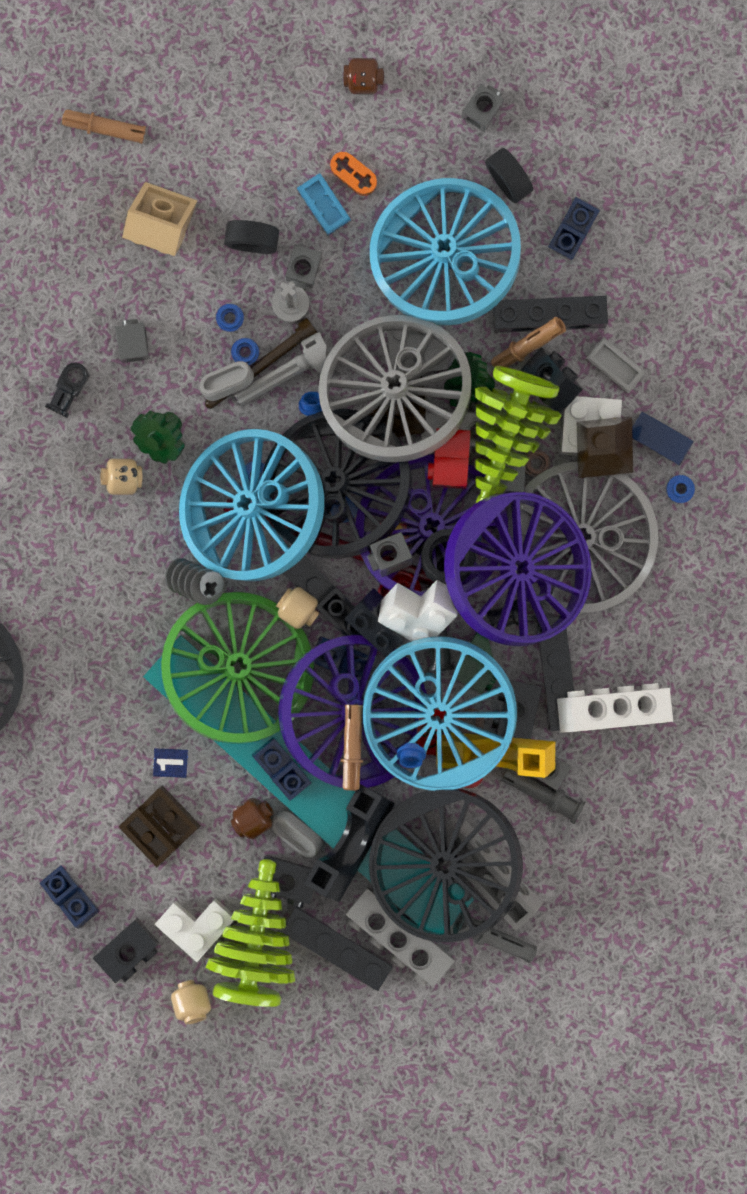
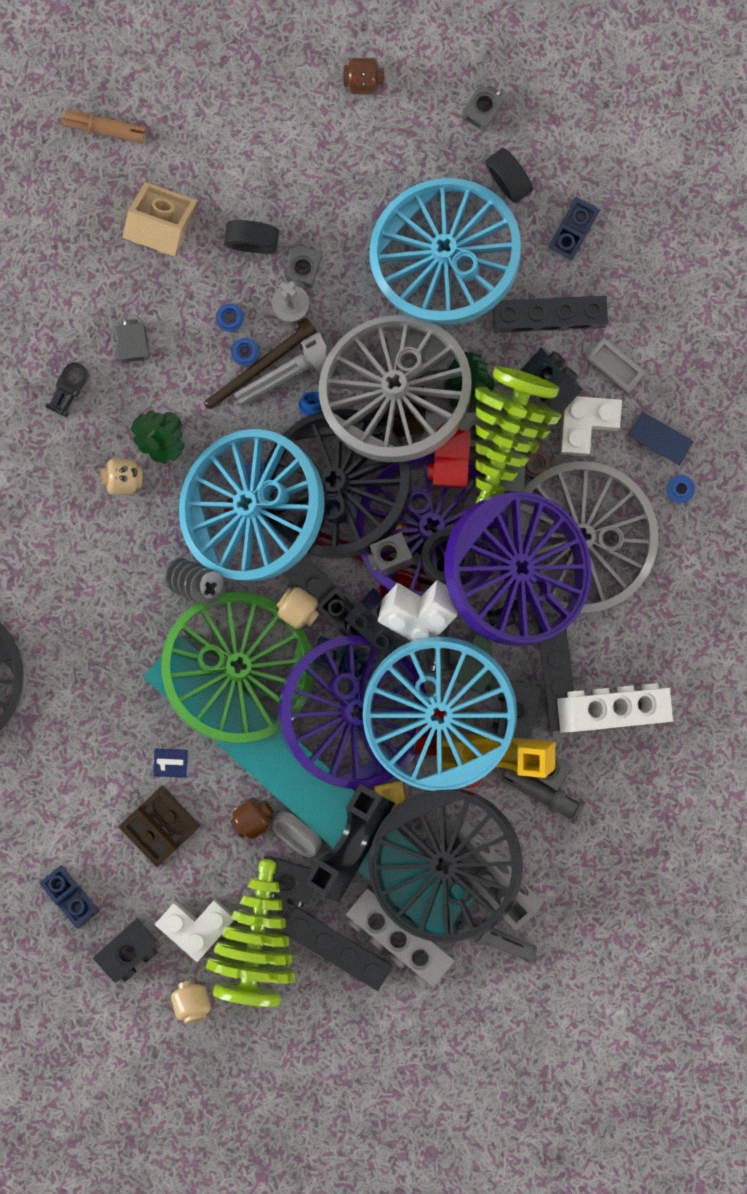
(226, 381): light grey tile -> none
(281, 768): dark blue slope -> none
(323, 204): dark azure plate -> none
(352, 747): medium nougat axle -> none
(357, 168): orange beam -> none
(392, 791): none -> yellow tile
(411, 755): blue plate -> none
(519, 350): medium nougat axle -> none
(604, 447): dark brown slope -> none

